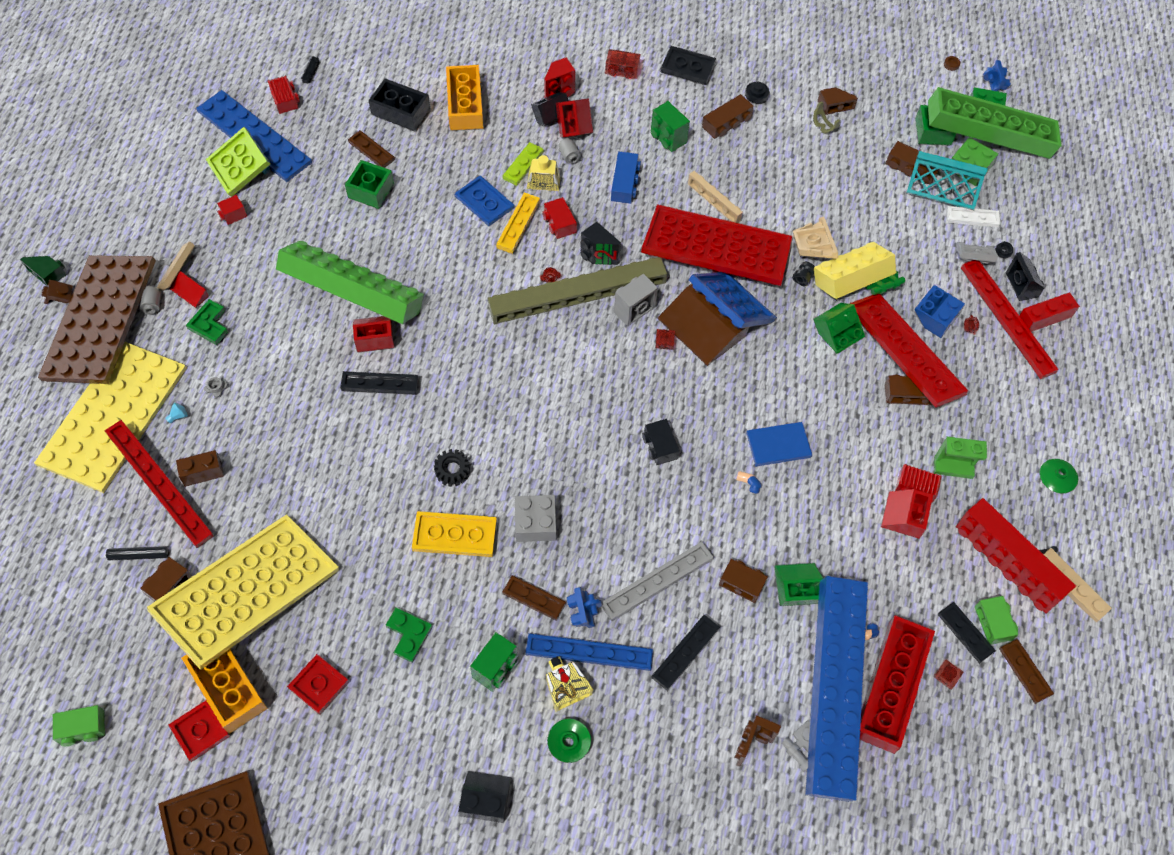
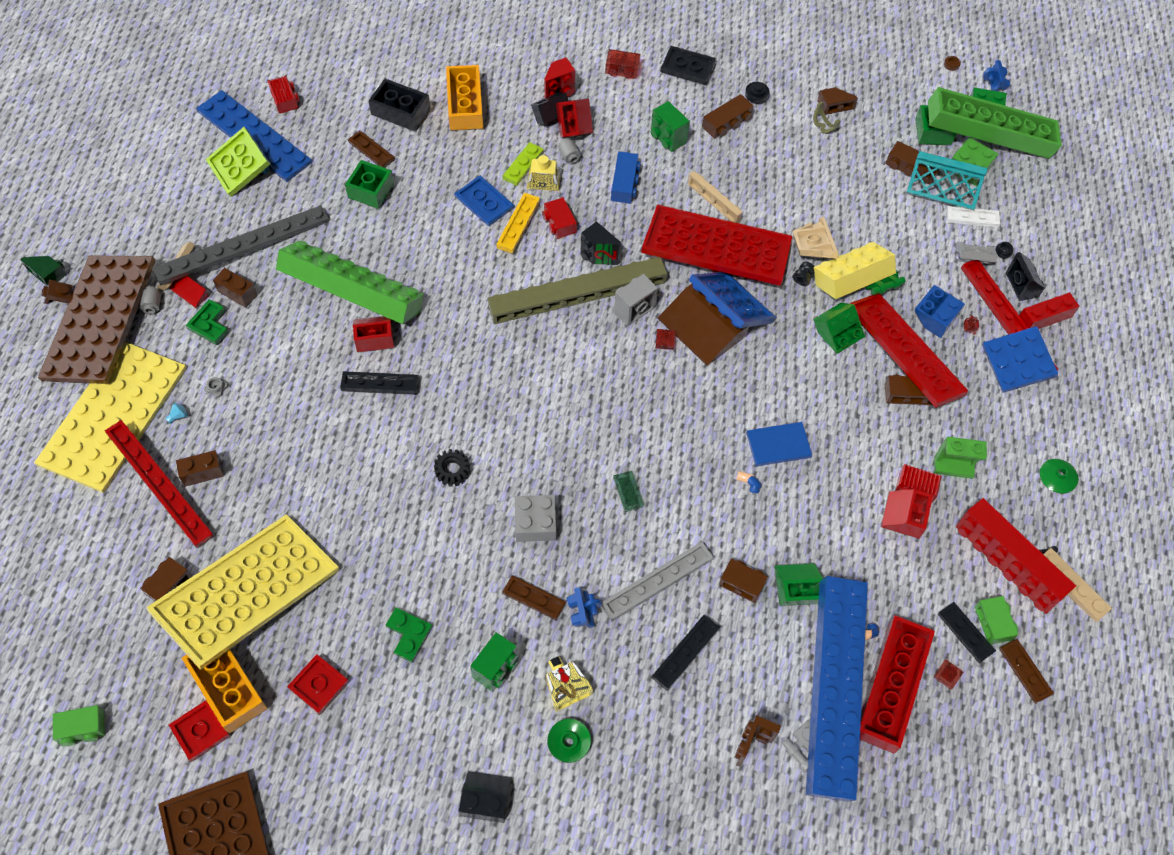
(137, 553): black axle -> none
(231, 210): red brick -> none
(235, 287): none -> reddish brown brick
(239, 245): none -> dark grey plate
(310, 69): black axle -> none
(454, 534): yellow plate -> none
(550, 271): clear red plate -> none
(589, 652): blue tile -> none
(628, 491): none -> clear green tile
(661, 442): black brick -> none
(1020, 359): none -> blue plate

